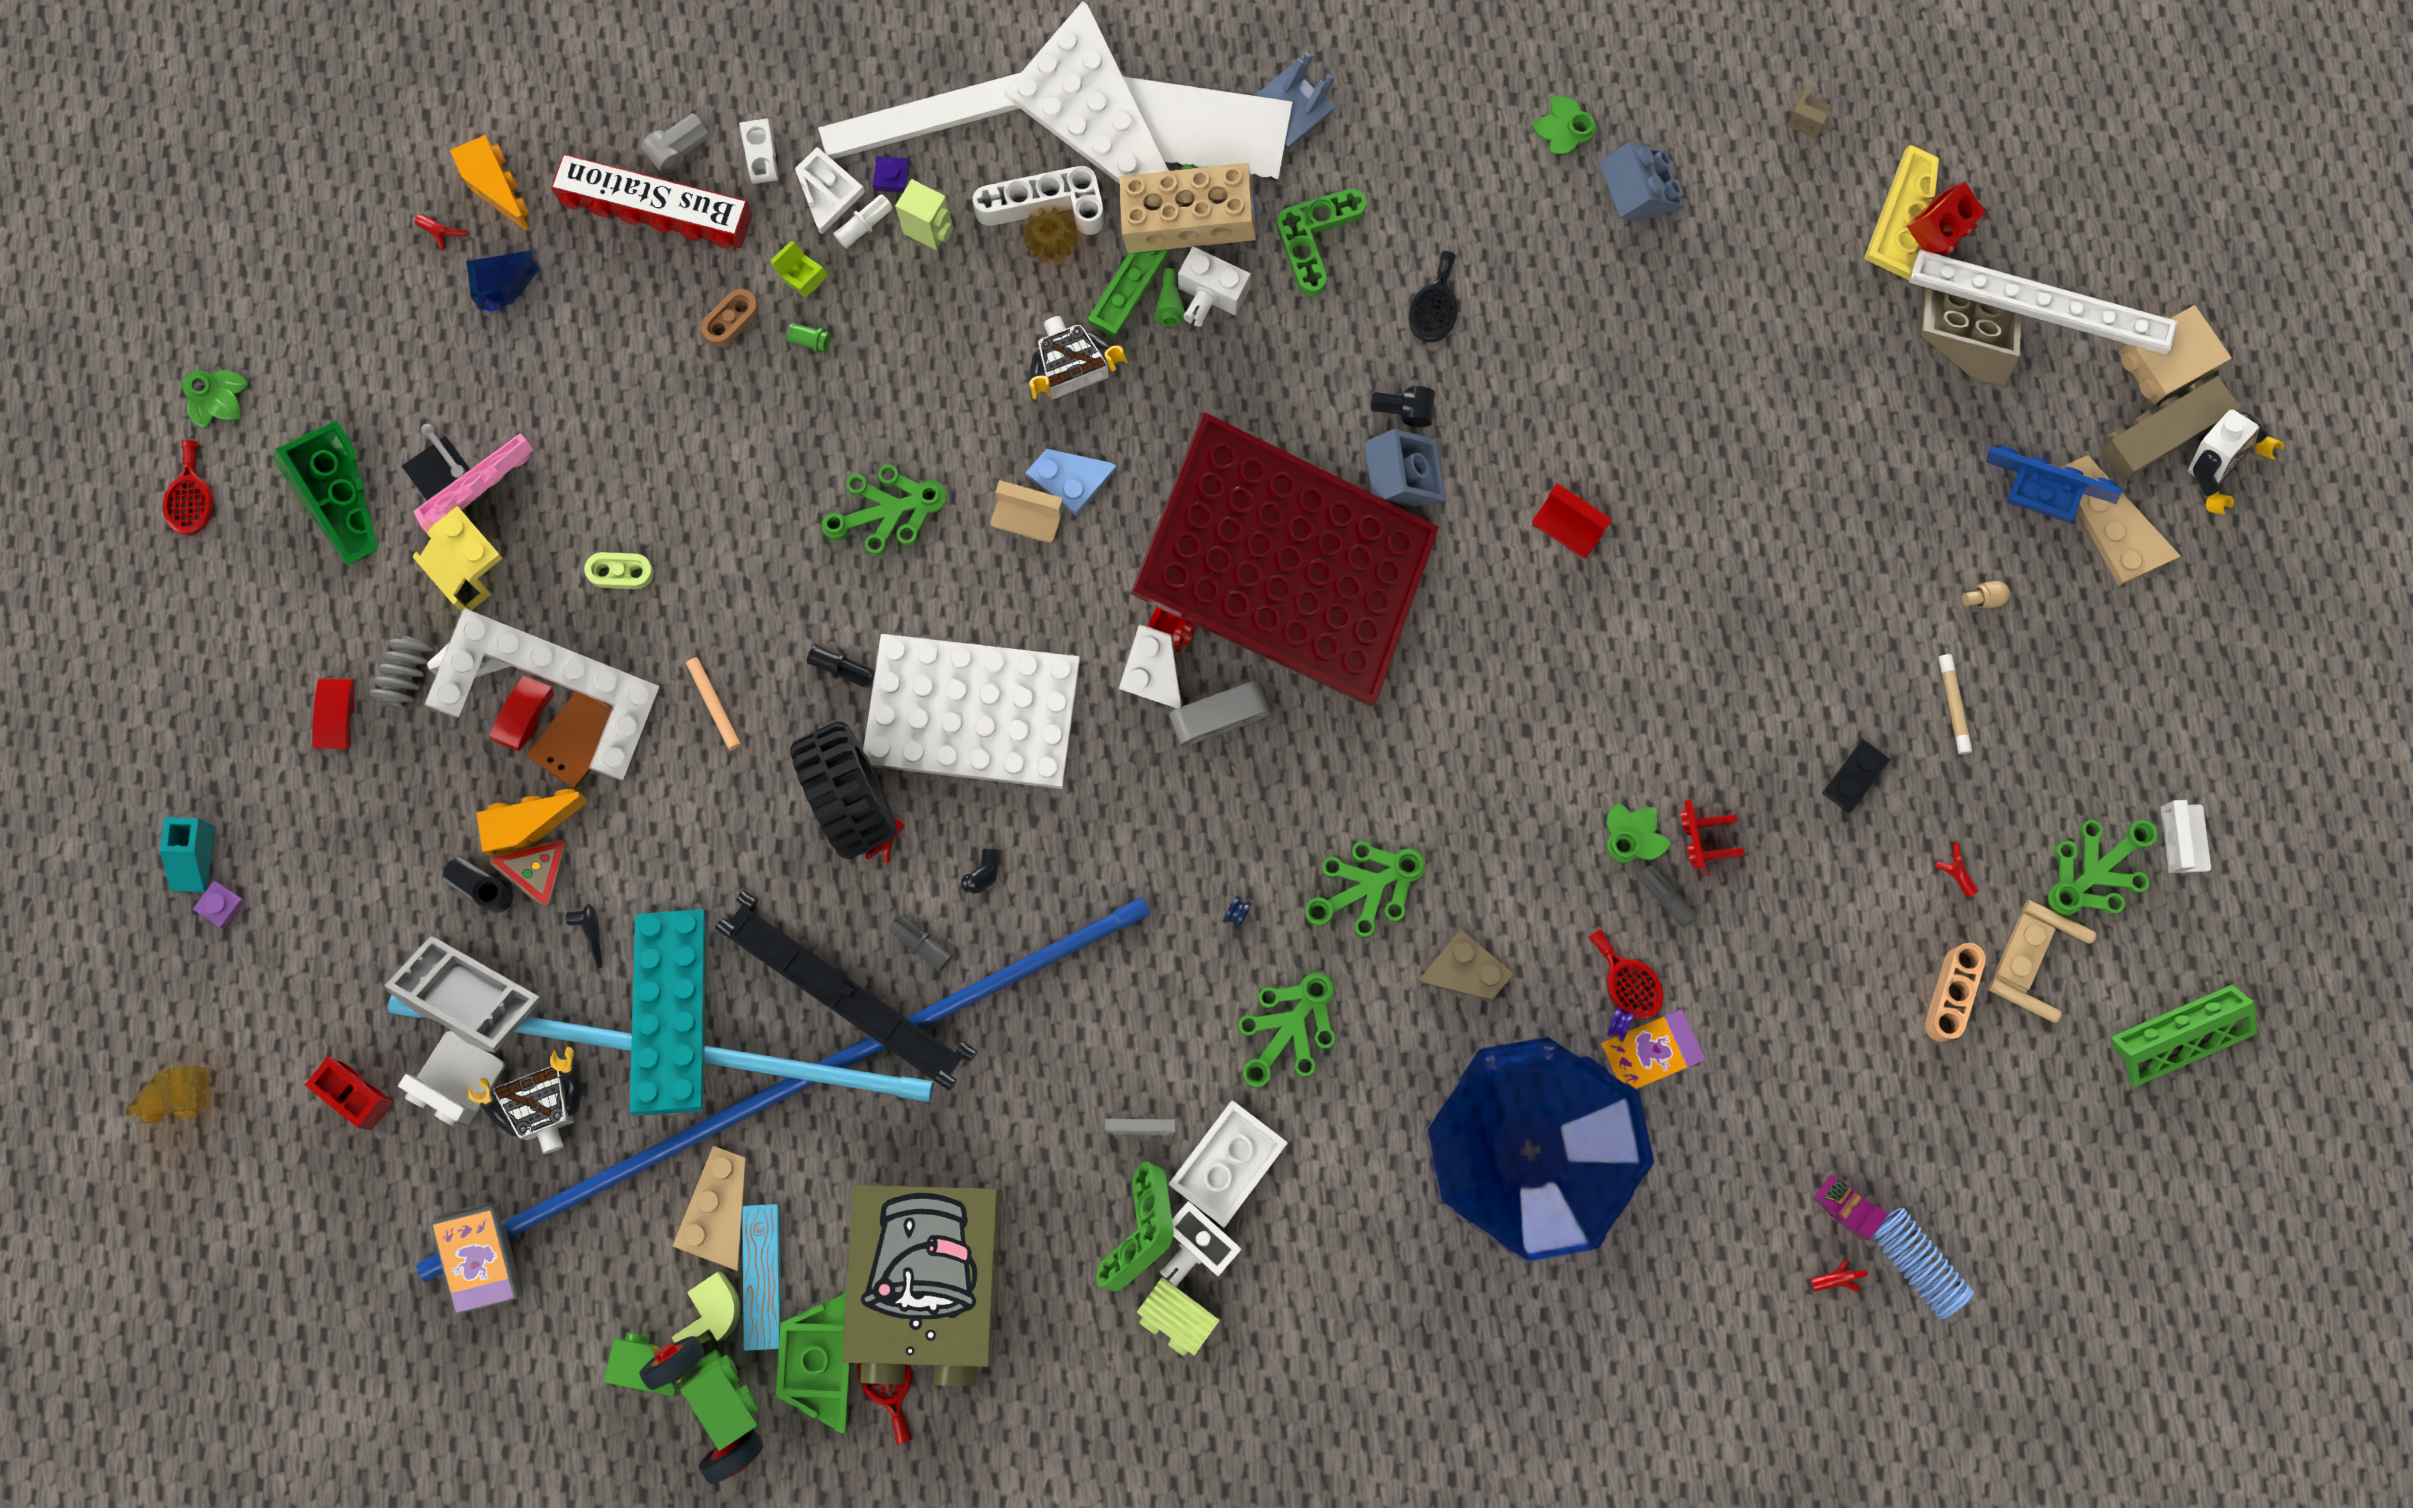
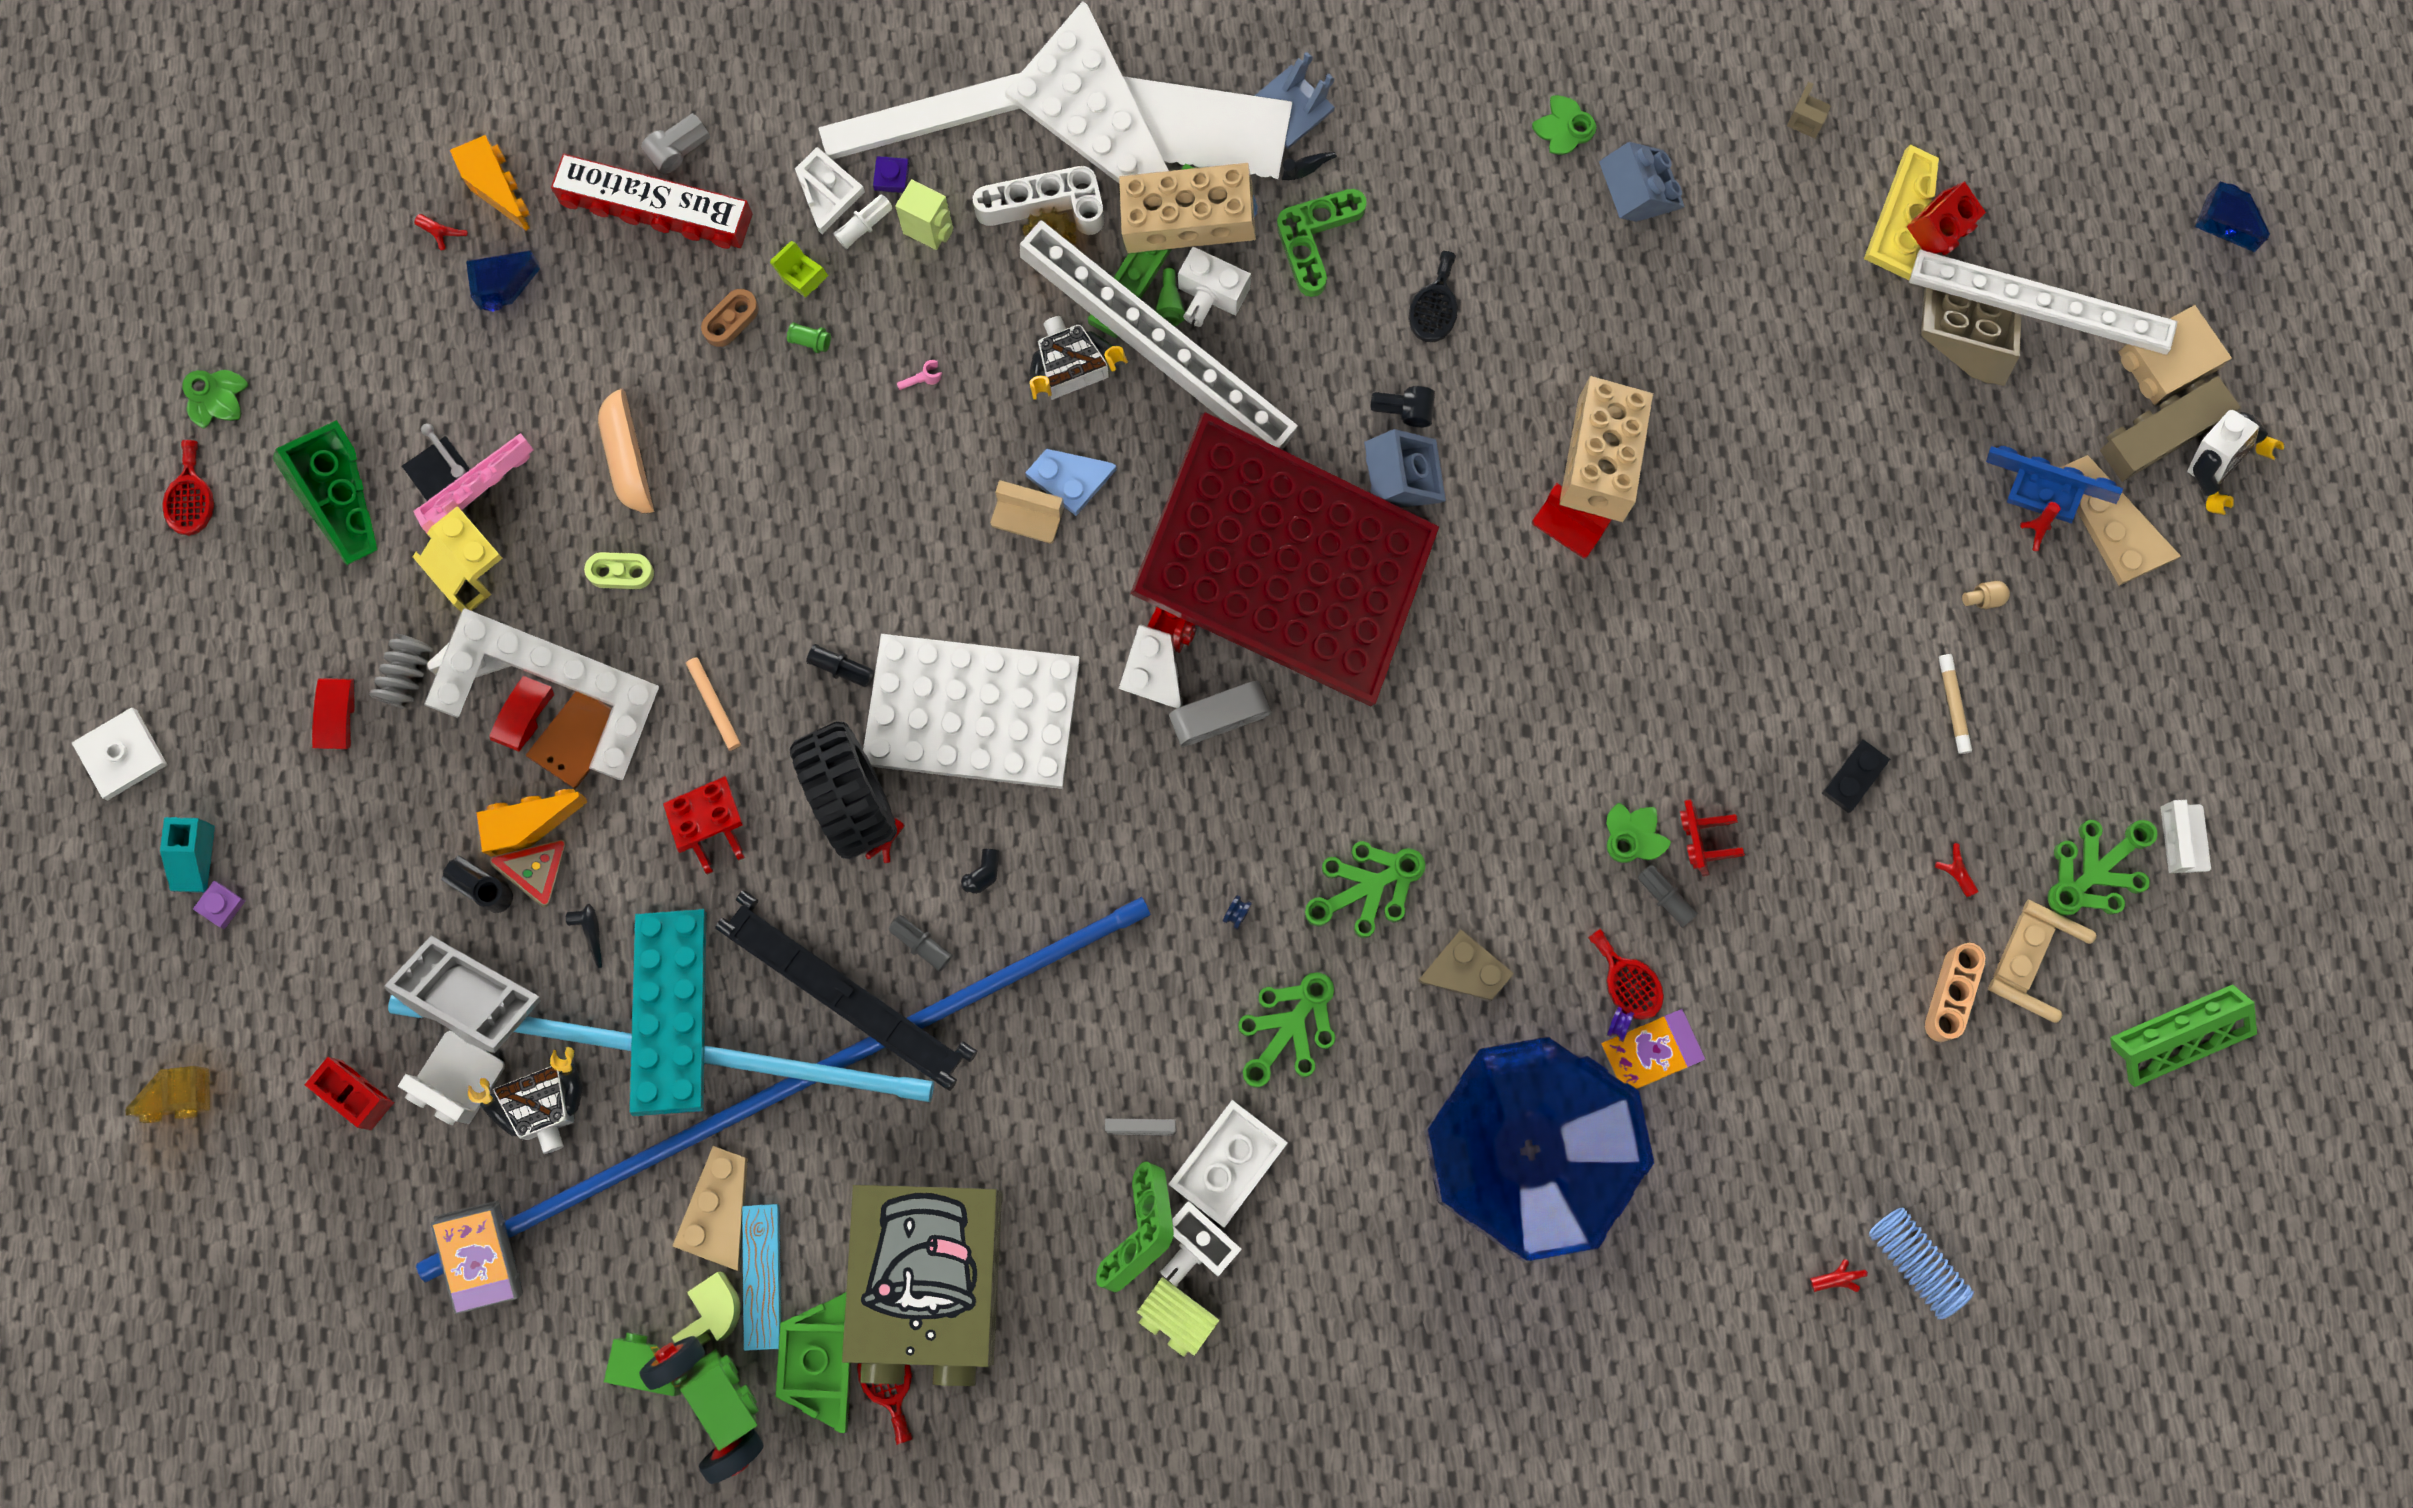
(119, 753): none -> white plate
(623, 453): none -> light nougat brick
(703, 815): none -> red plate
(759, 150): white leg -> none
(889, 509): bright green plant -> none
(922, 376): none -> bright pink hand
(1154, 336): none -> white brick
(1305, 166): none -> black bar
(1609, 485): none -> tan brick
(1850, 1208): magenta leg -> none
(2042, 523): none -> red bar
(2233, 217): none -> clear blue slope

